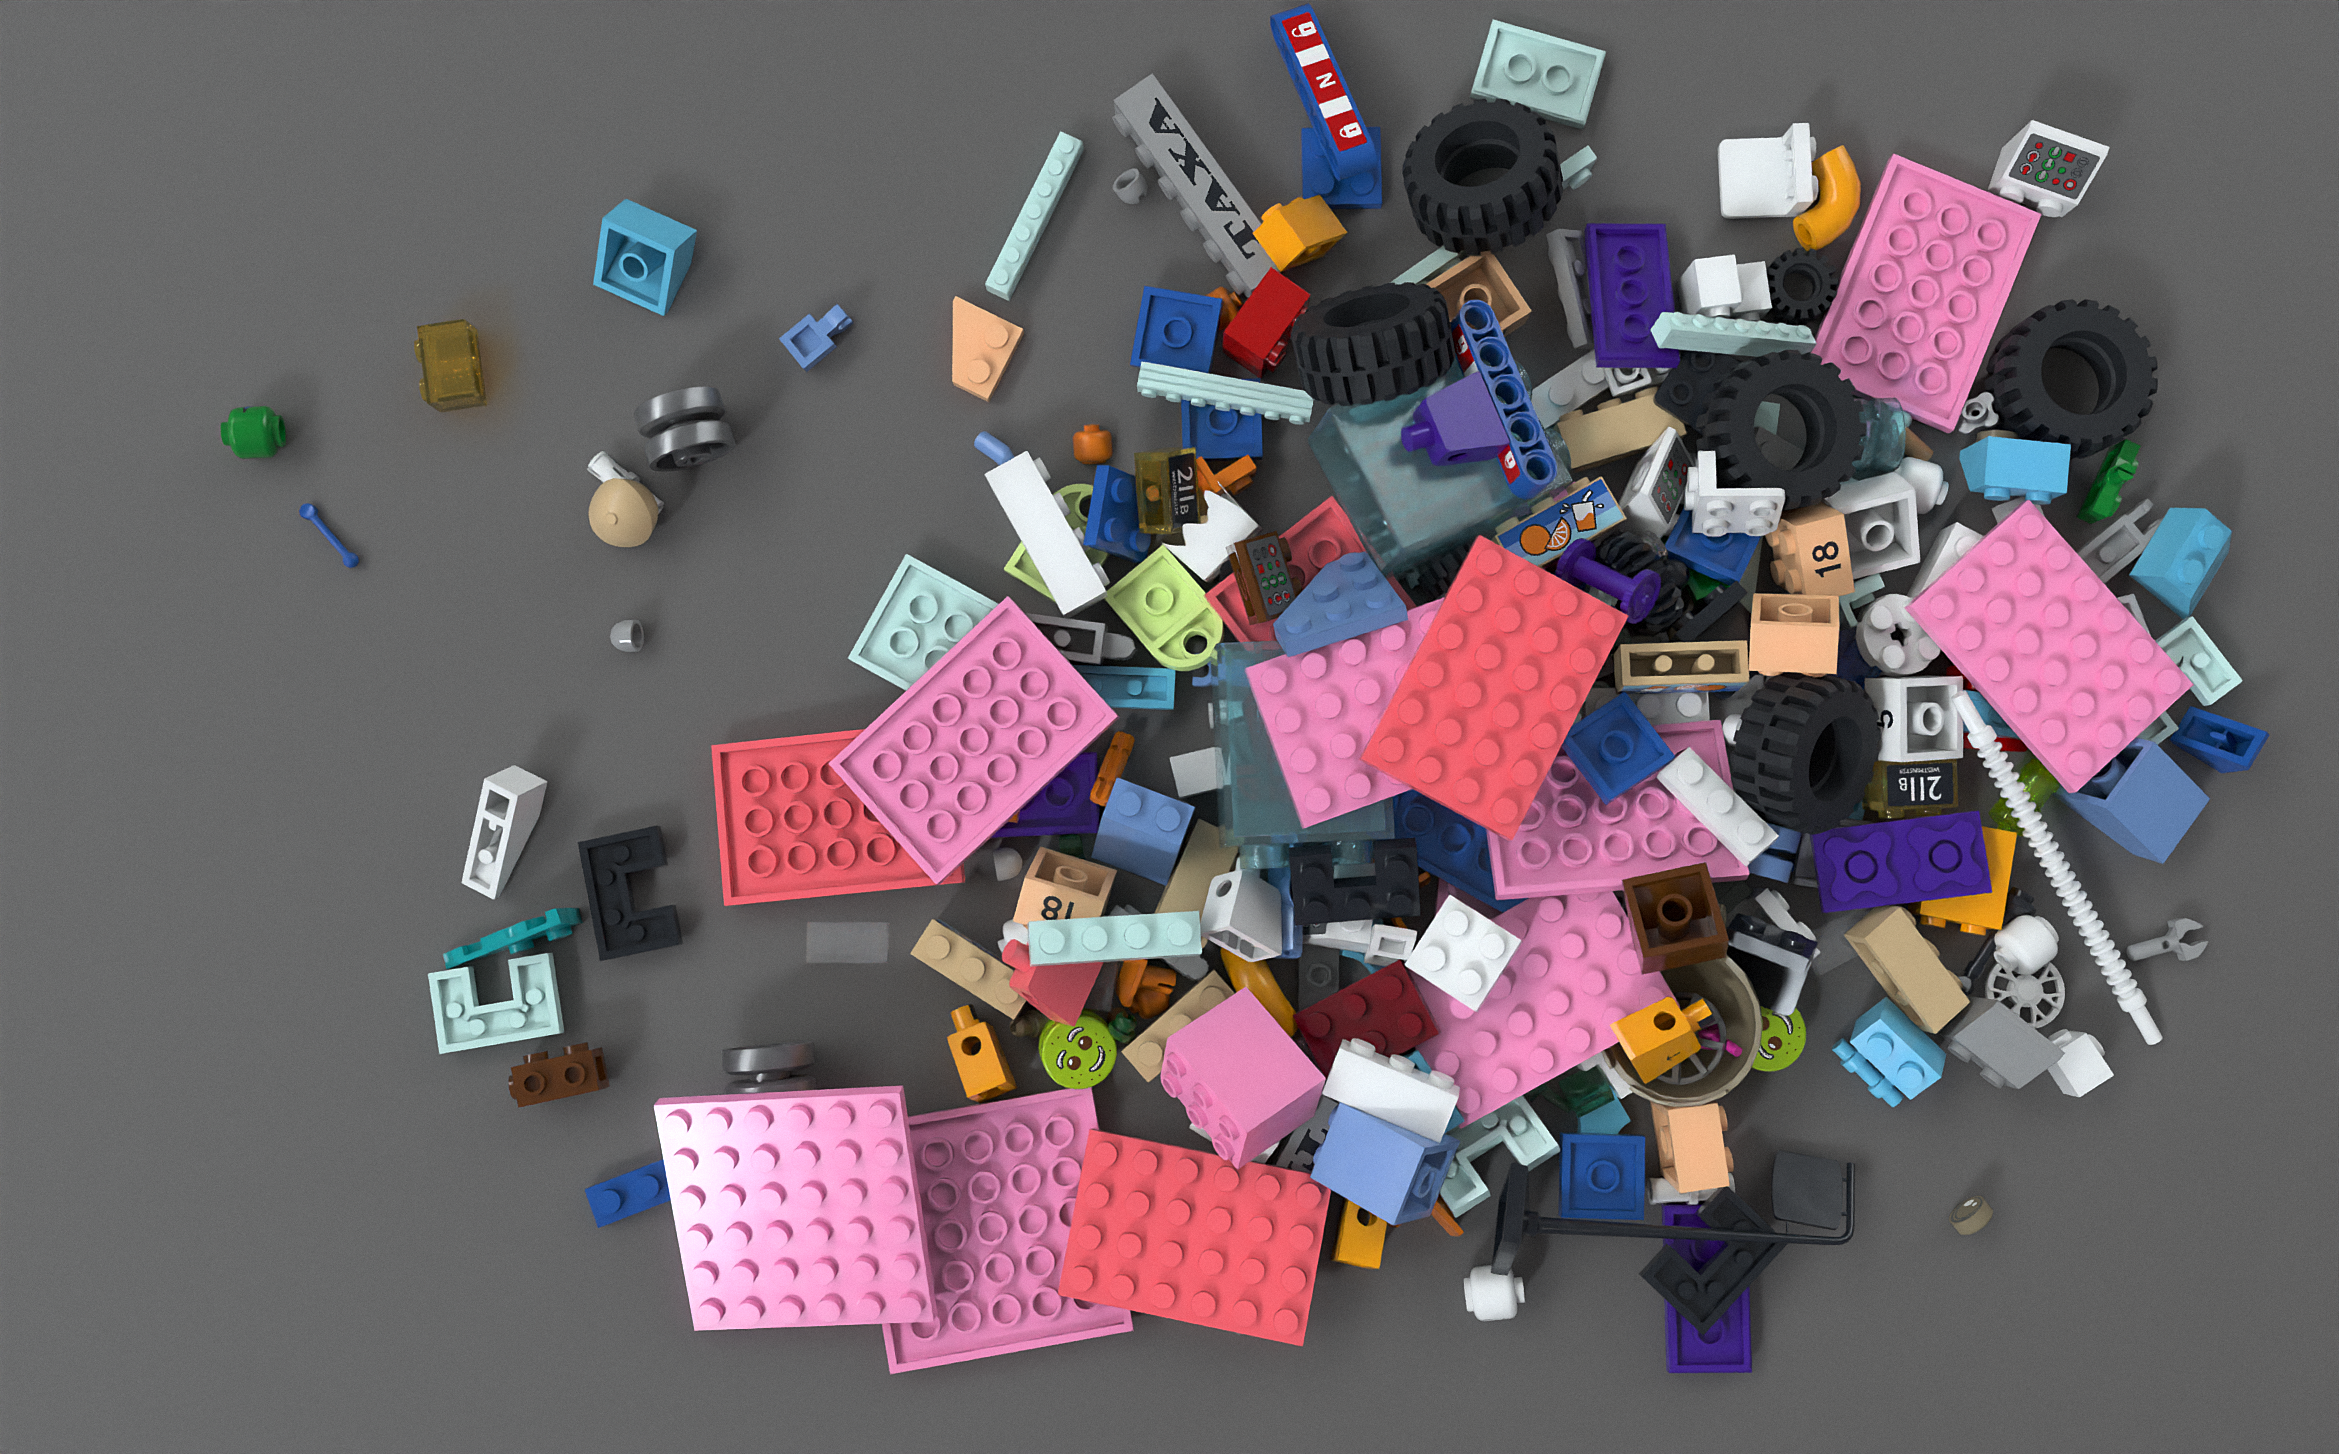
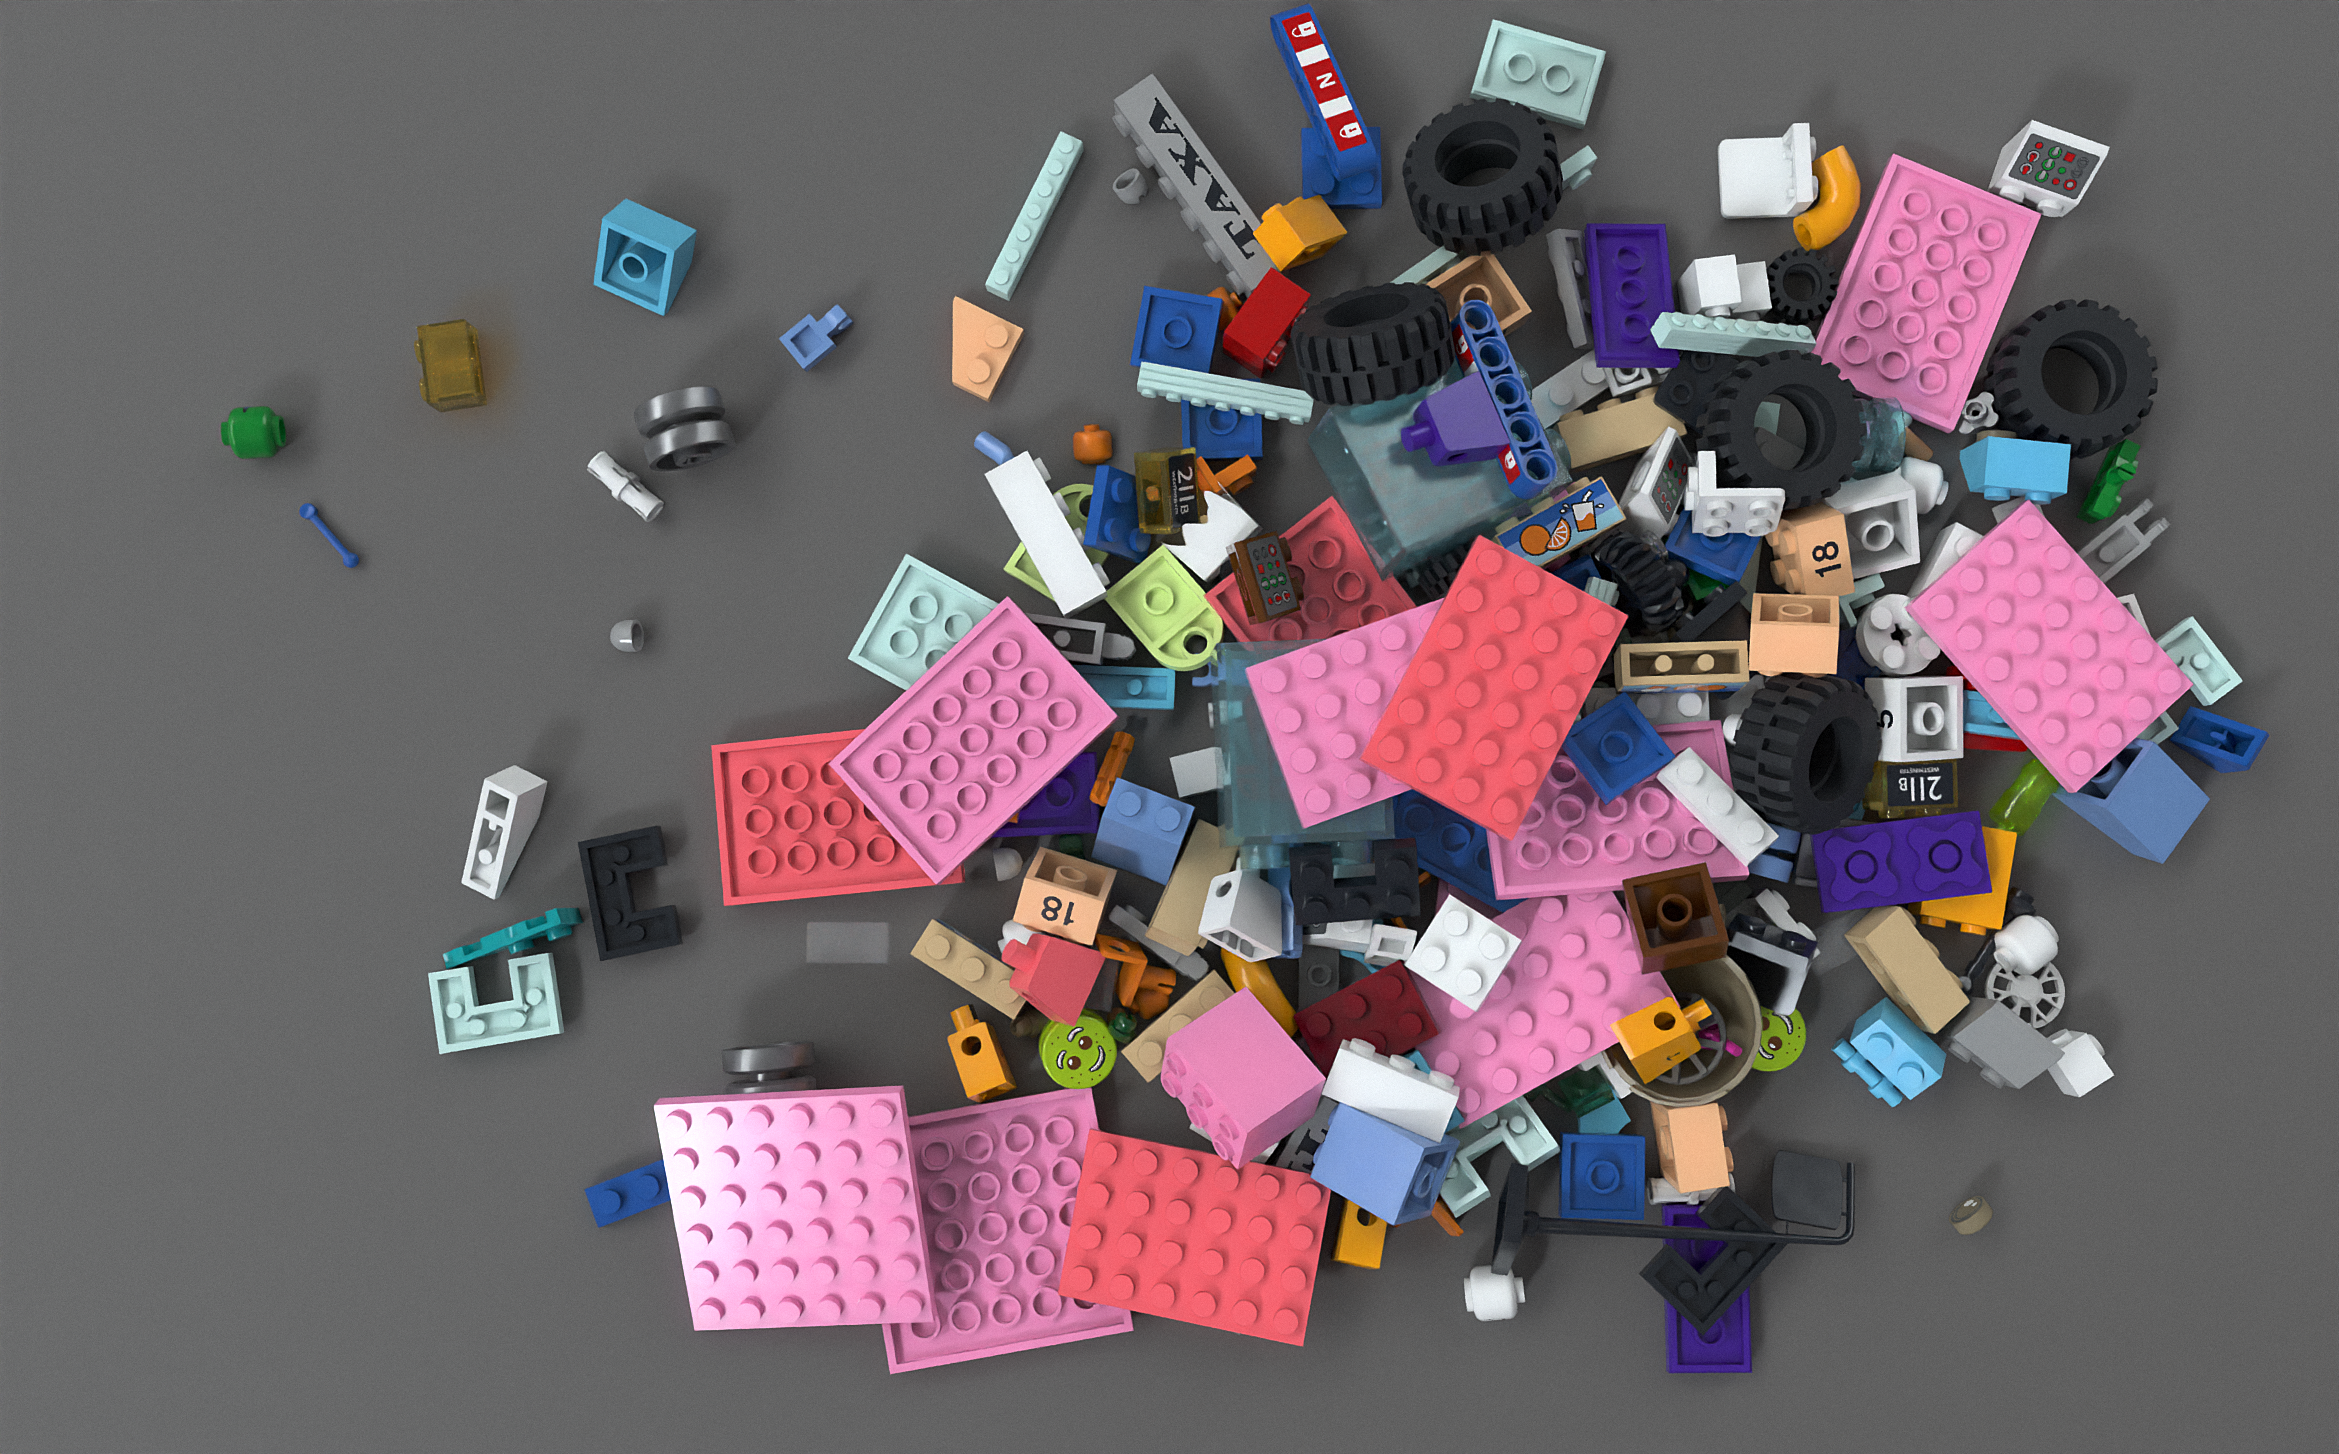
(559, 1077): reddish brown brick -> none
(623, 512): tan hat -> none
(1114, 938): light aqua brick -> none
(1338, 604): medium blue plate -> none
(1636, 594): dark purple hose -> none
(2129, 998): white hose -> none
(2170, 942): light grey bar -> none
(2183, 558): medium azure slope -> none

